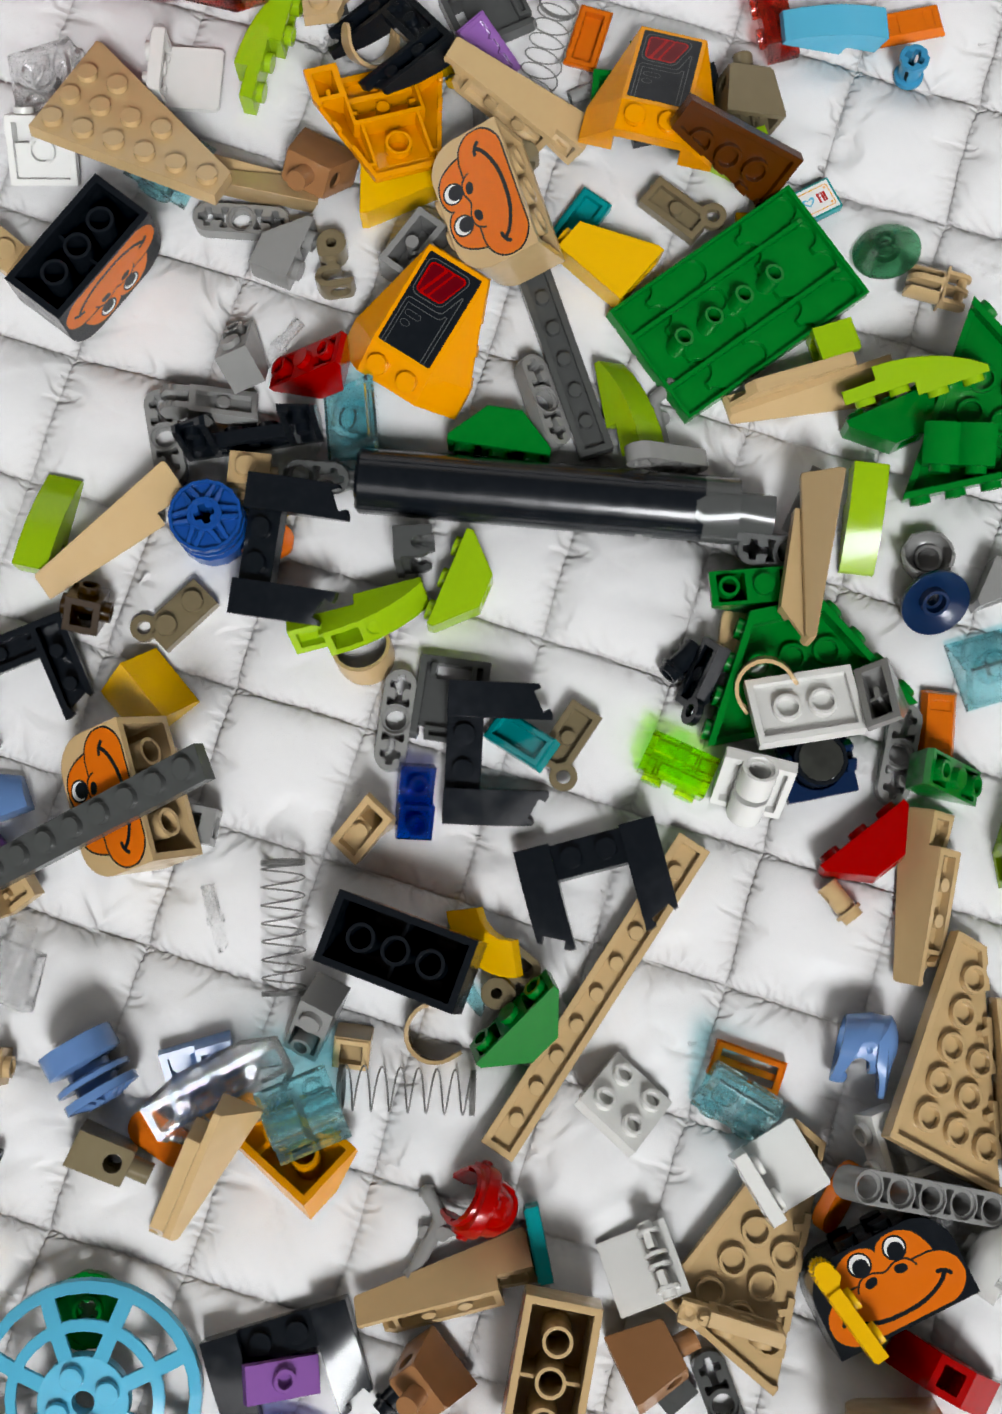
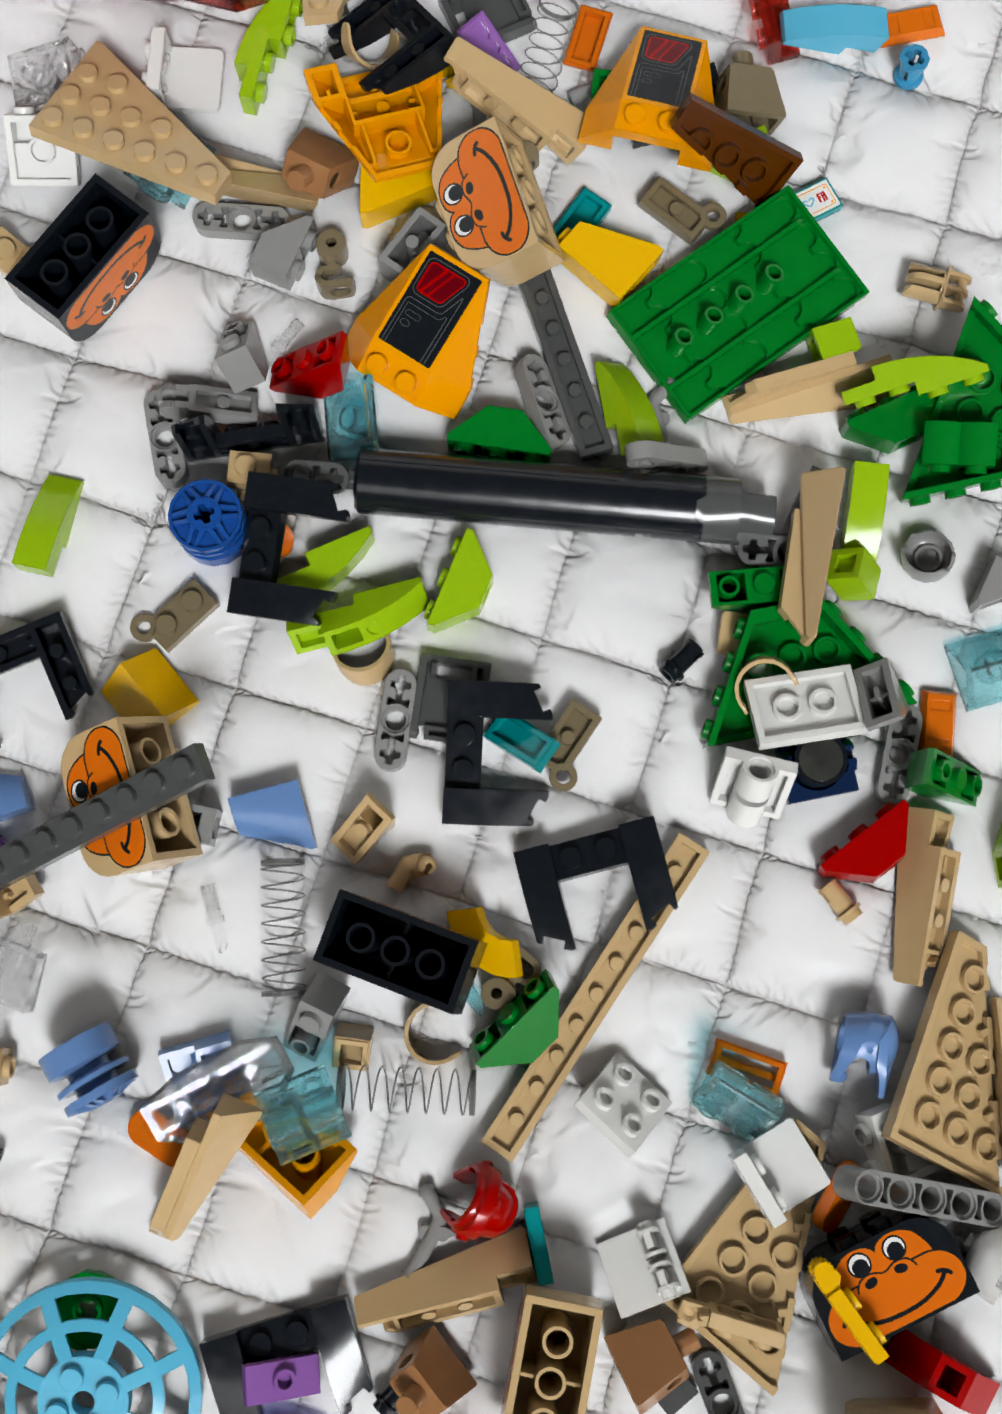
(86, 608): dark brown brick -> none
(91, 1153): dark tan torso -> none
(113, 532): tan wedge -> none
(274, 815): none -> medium blue slope
(332, 561): none -> lime slope
(411, 866): none -> tan arm
(412, 543): dark grey hinge -> none
(415, 801): clear blue slope -> none
(677, 766): clear neon green brick -> none
(701, 679): black hinge -> none
(853, 574): none -> lime panel
(886, 251): clear green dish -> none
(943, 610): dark blue dish -> none

